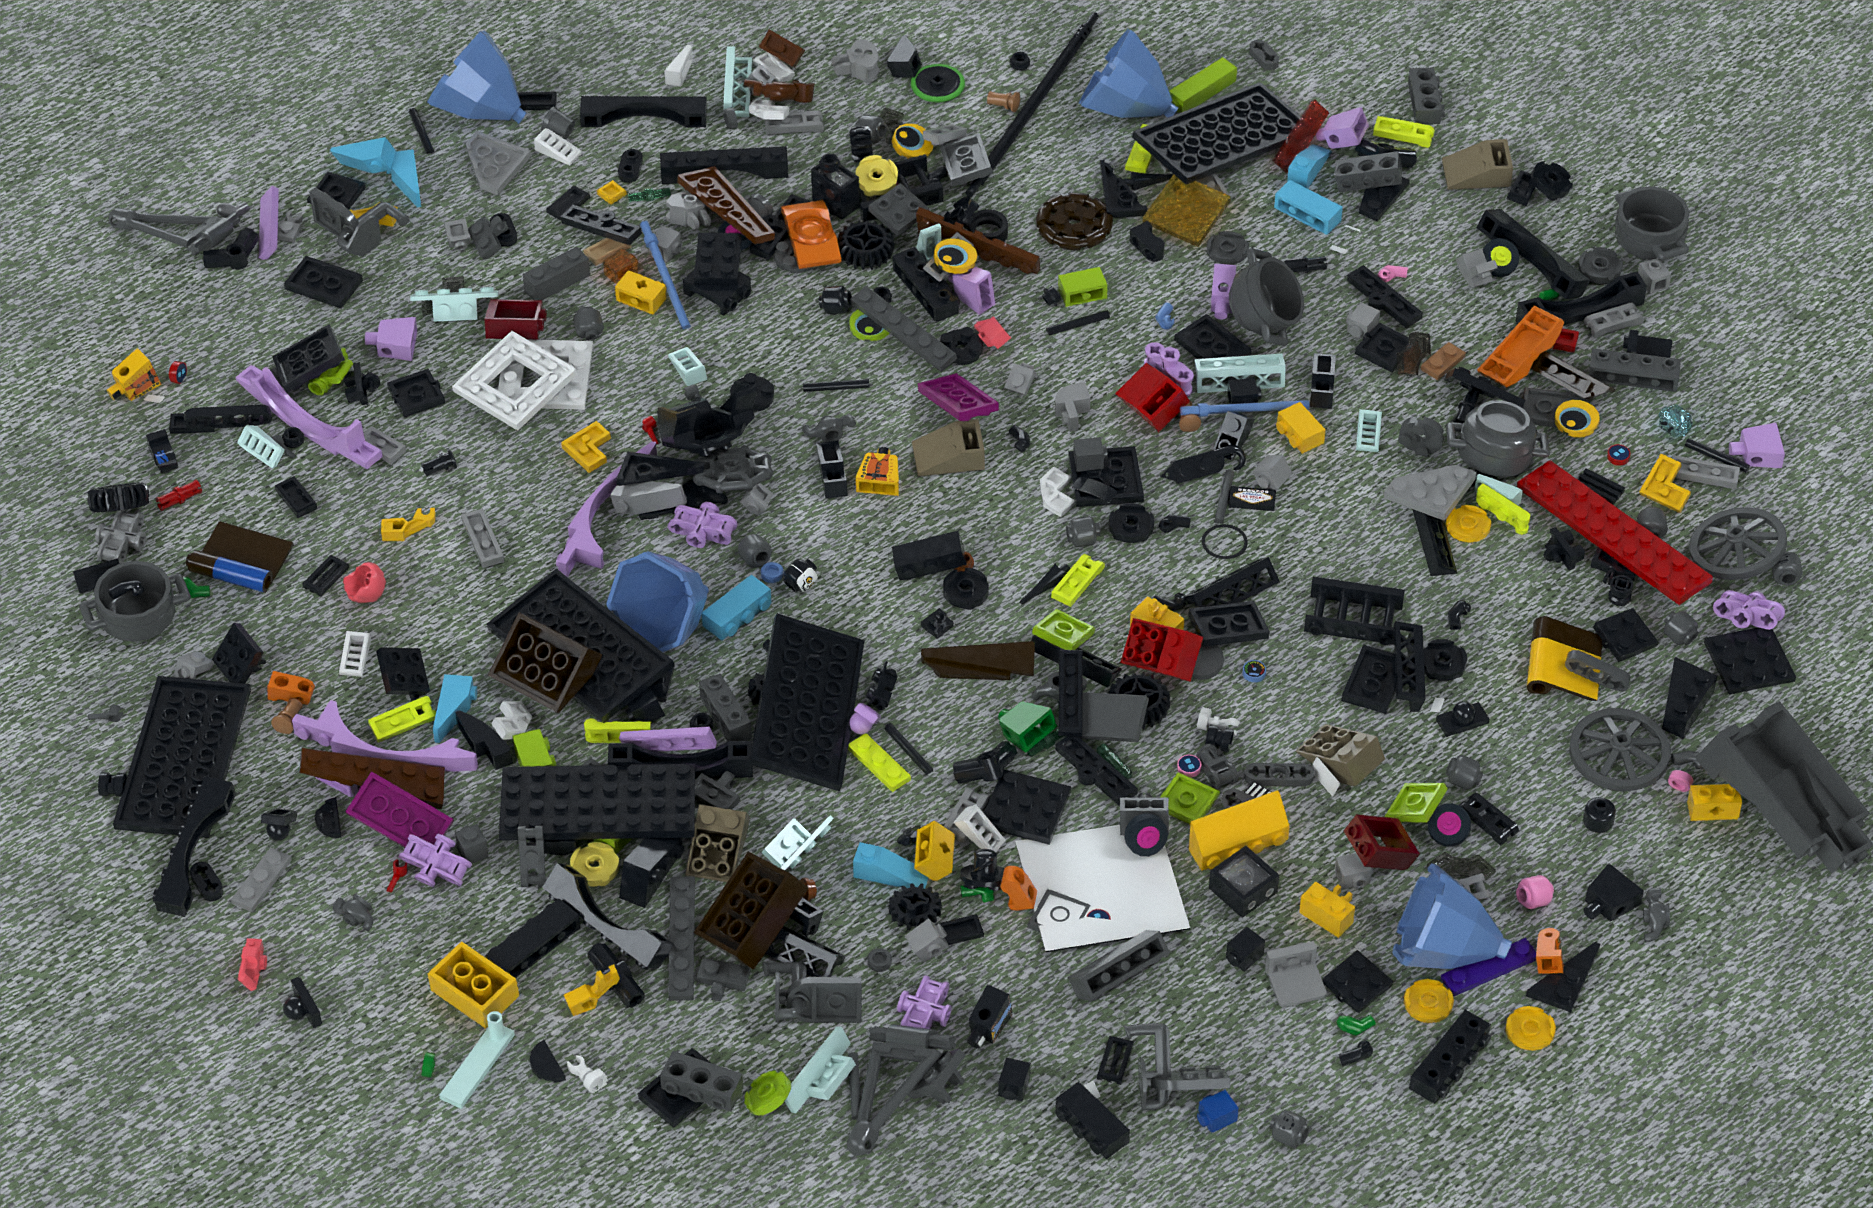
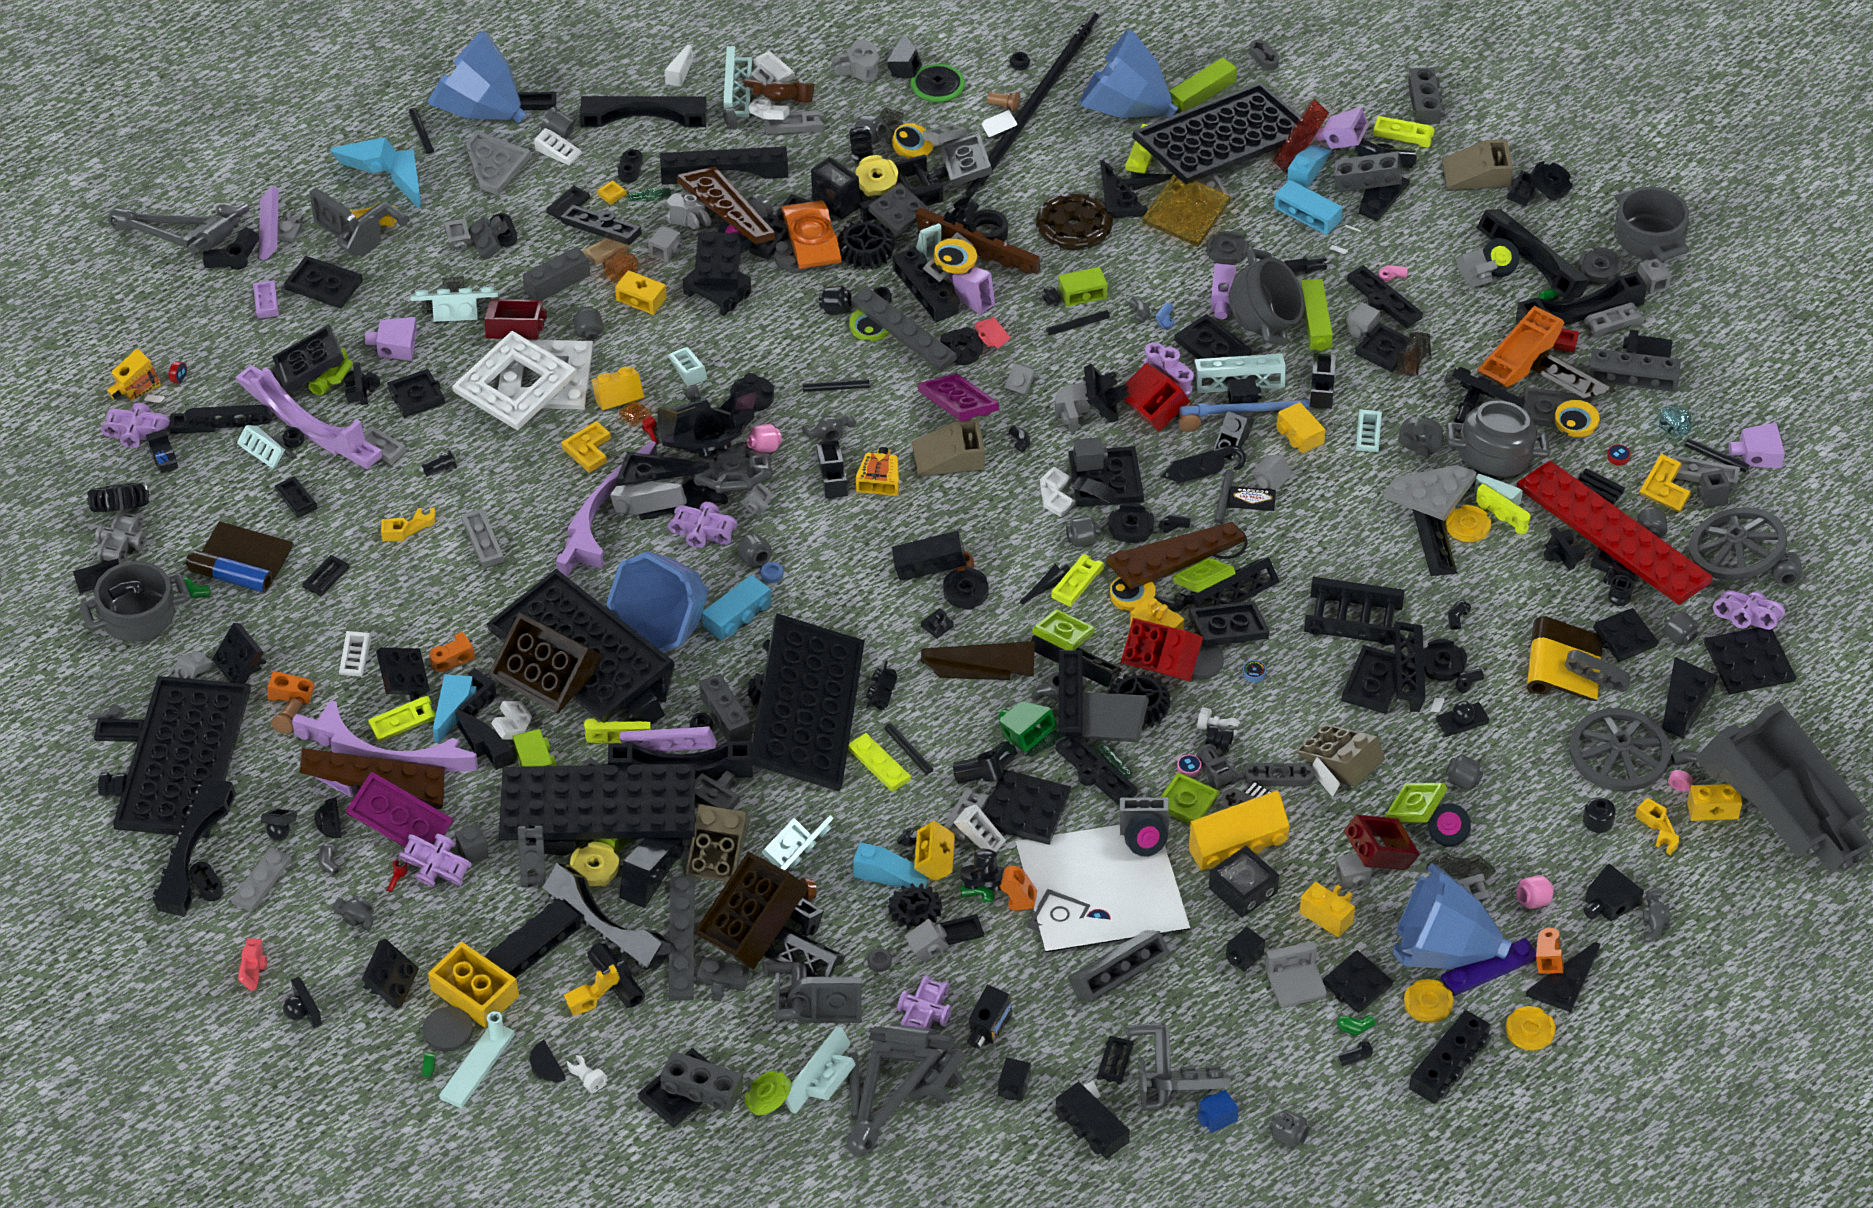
(118, 730): none -> black tile
(133, 424): none -> lavender axle
(178, 495): red pin -> none
(265, 299): none -> lavender plate
(325, 860): none -> flat silver arm
(340, 188): black tile -> none
(365, 583): coral hair -> none
(389, 974): none -> black plate
(447, 1029): none -> dark grey tile
(452, 654): none -> orange leg
(485, 693): none -> black bracket
(617, 388): none -> yellow brick
(634, 413): none -> clear orange tile
(652, 242): medium blue bar -> none
(764, 438): none -> bright pink head
(781, 48): reddish brown tile -> none
(800, 575): black head -> none
(829, 163): black plate -> none
(863, 719): lavender tile -> none
(999, 123): none -> white sticker
(1102, 393): none -> black plate
(1129, 599): none -> tile
(1142, 308): none -> dark grey arm
(1146, 242): black leg -> none
(1163, 557): none -> reddish brown wing
(1203, 574): none -> lime tile
(1316, 315): none -> lime brick
(1443, 361): medium nougat plate -> none
(1466, 678): none -> black arm
(1489, 818): black plate -> none
(1666, 833): none -> yellow piece
(1714, 488): none -> dark grey brick

